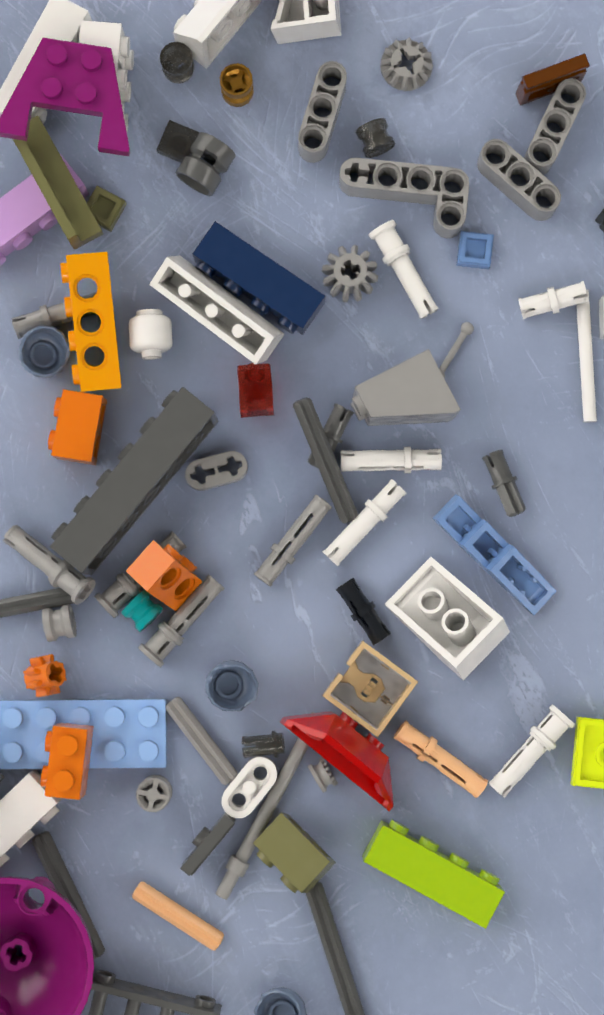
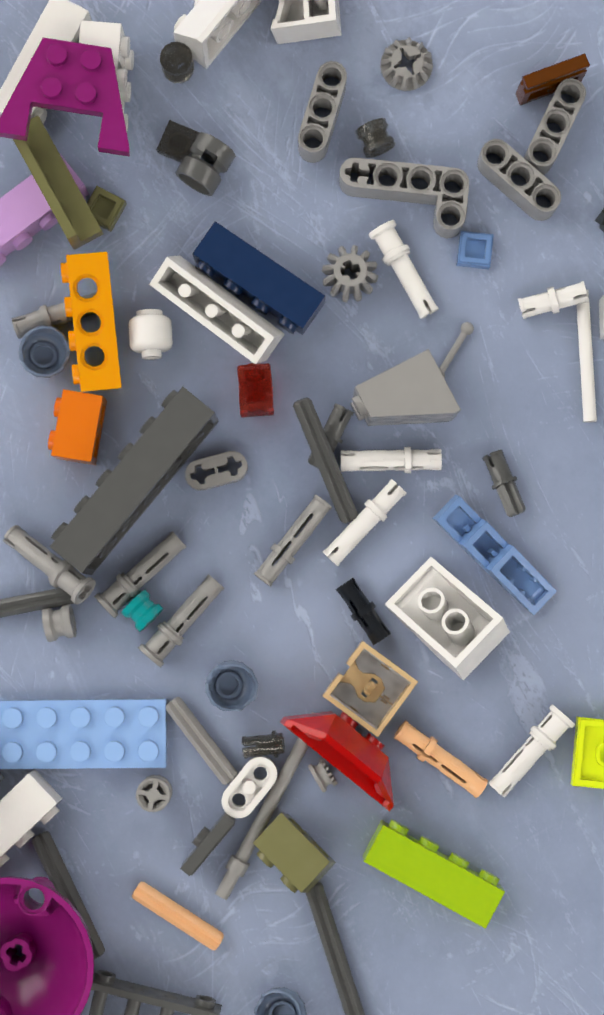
(44, 675): orange gear -> none
(68, 761): orange brick -> none
(165, 574): orange brick -> none
(234, 78): pearl gold wheel -> none

